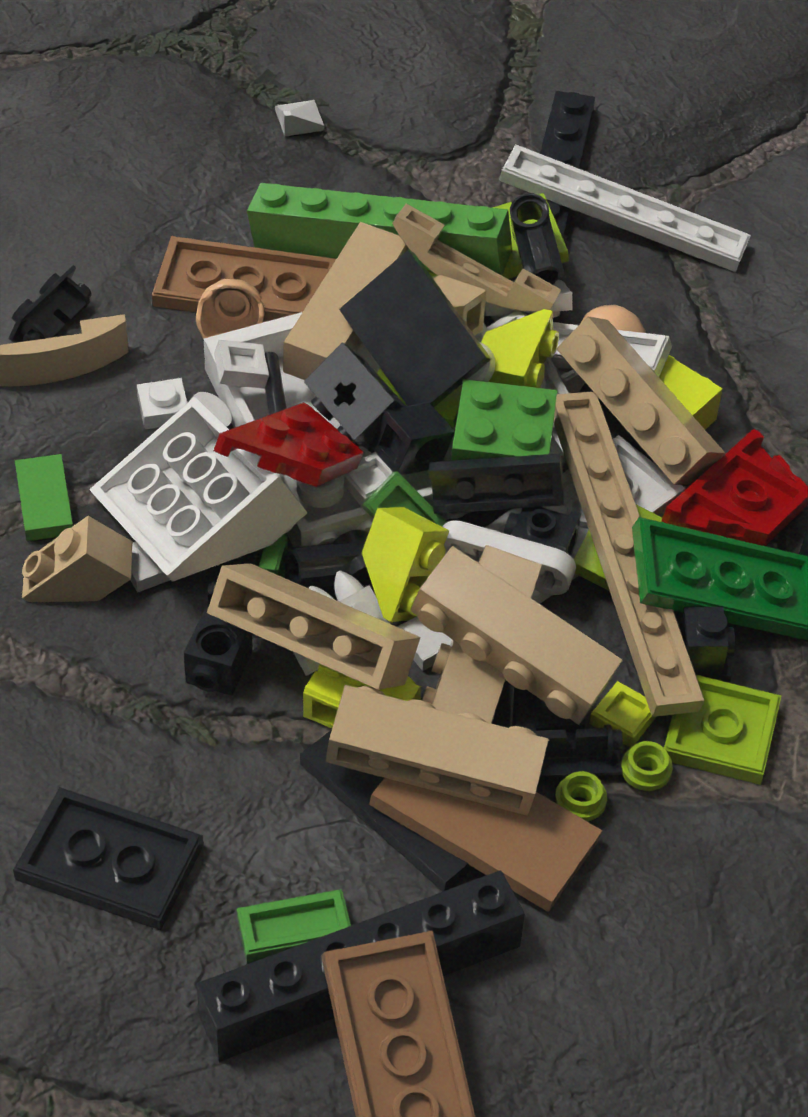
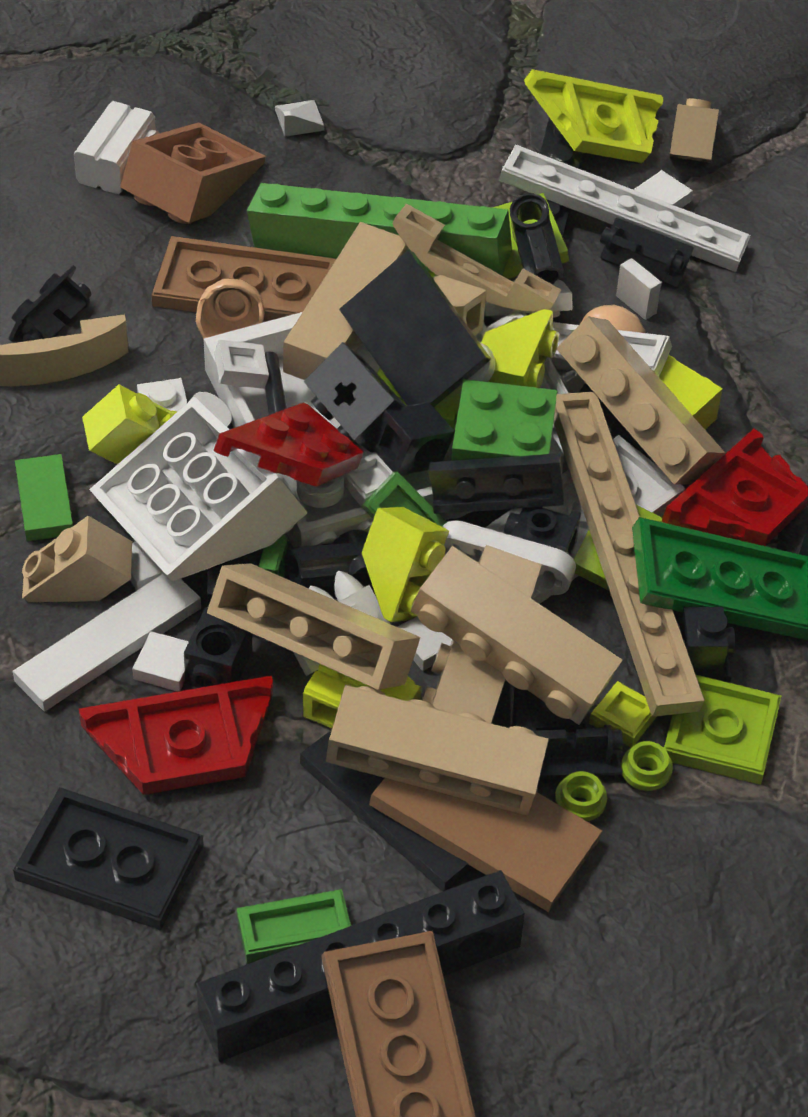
(105, 640): none -> white tile
(106, 148): none -> white brick
(122, 423): none -> neon yellow slope
(161, 662): none -> white tile
(182, 735): none -> red wing
(188, 171): none -> nougat slope
(598, 115): none -> neon yellow wing
(638, 288): none -> white tile
(656, 253): none -> black hinge
(666, 189): none -> white tile
(694, 131): none -> tan slope

